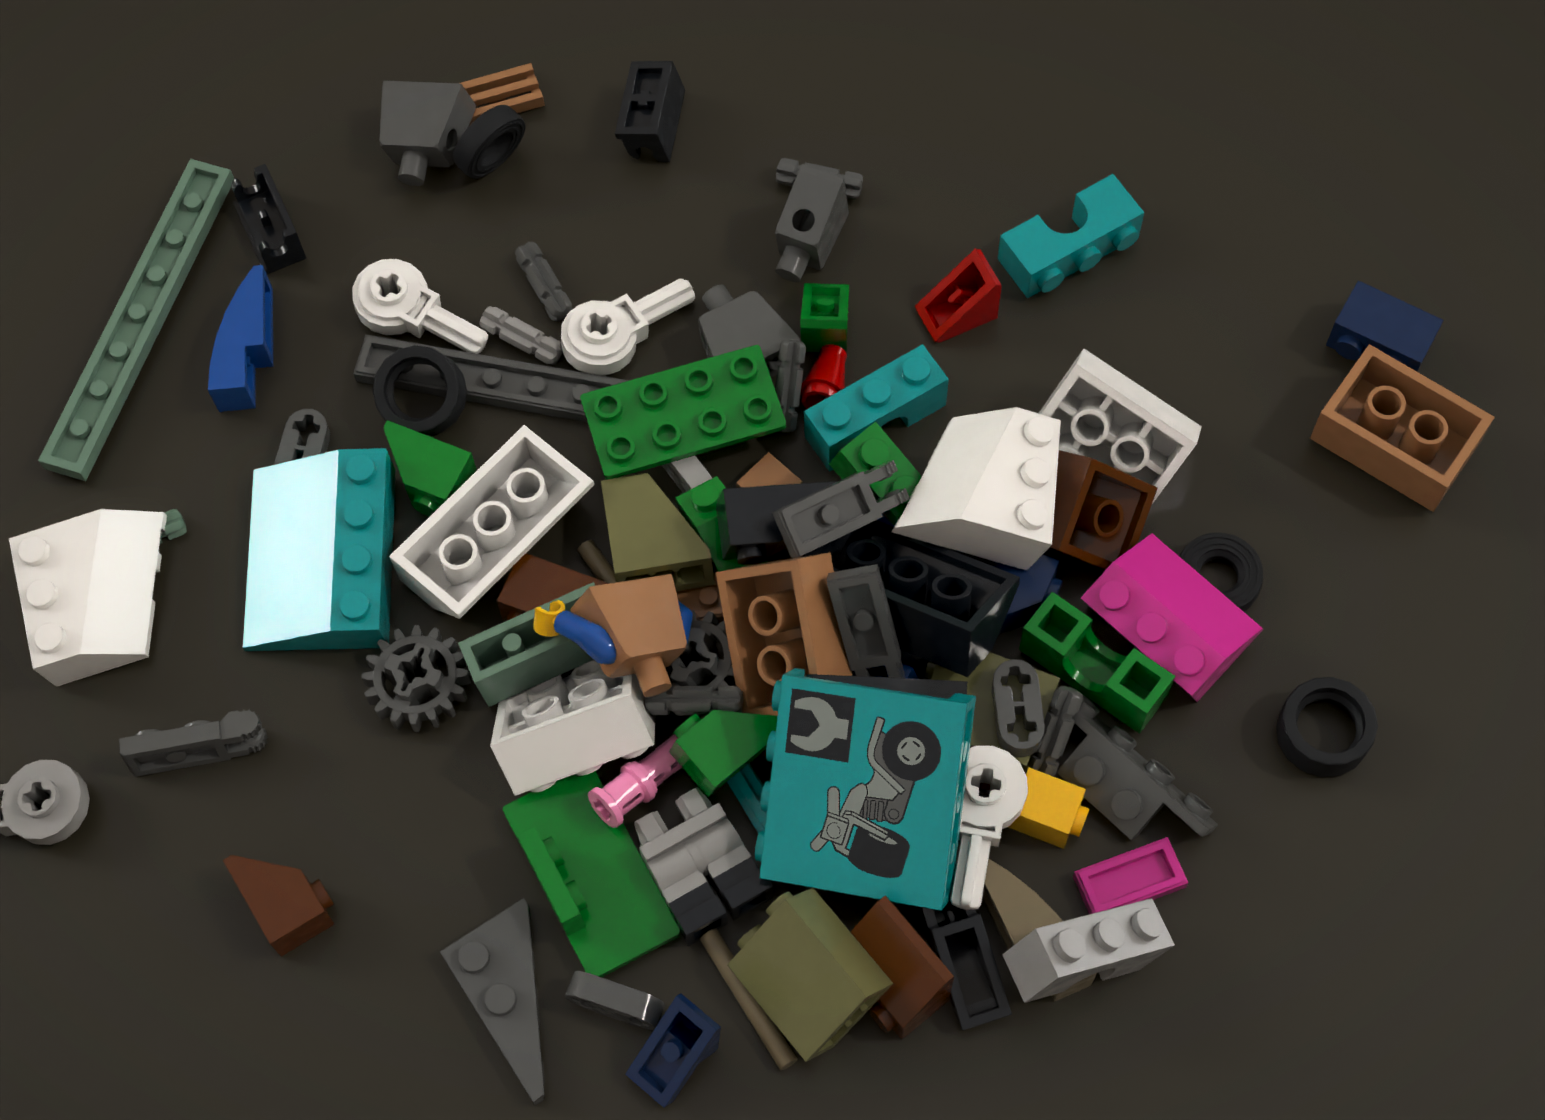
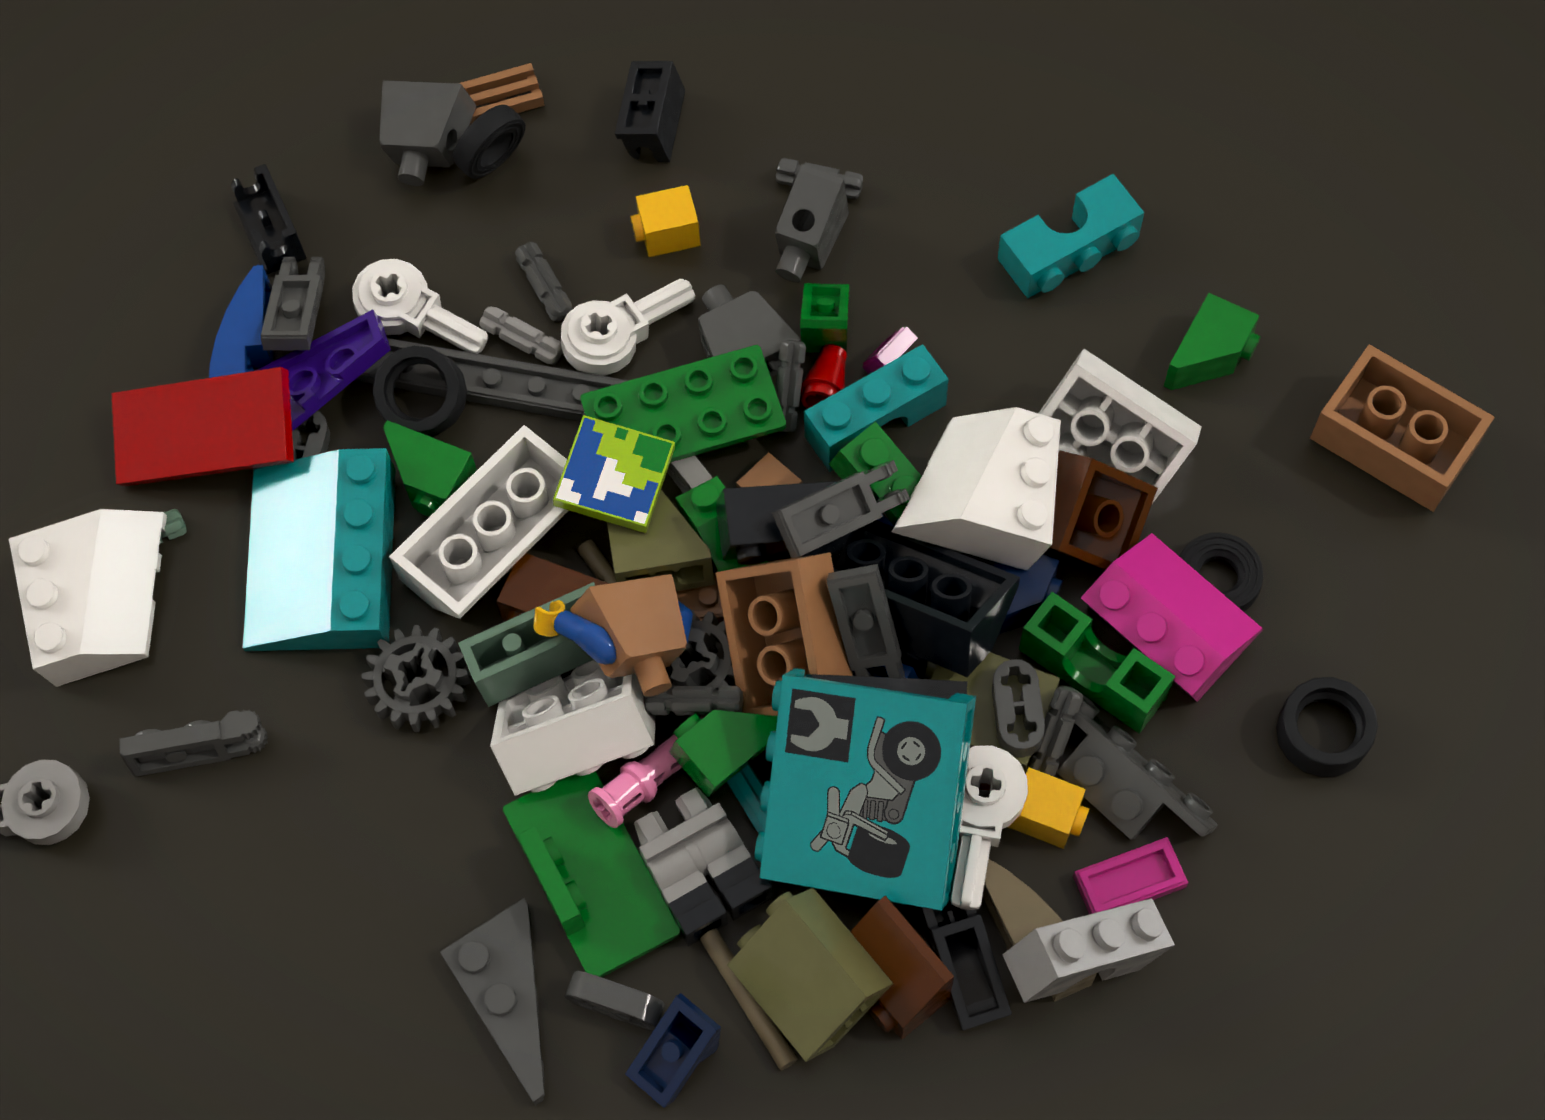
(136, 321): sand green plate -> none
(202, 427): none -> red tile
(282, 901): reddish brown slope -> none
(293, 306): none -> dark grey hinge
(331, 364): none -> dark purple wing
(614, 474): none -> tile
(666, 221): none -> yellow brick
(889, 349): none -> tile
(961, 299): red slope -> none
(1213, 343): none -> green slope
(1385, 324): dark blue brick -> none

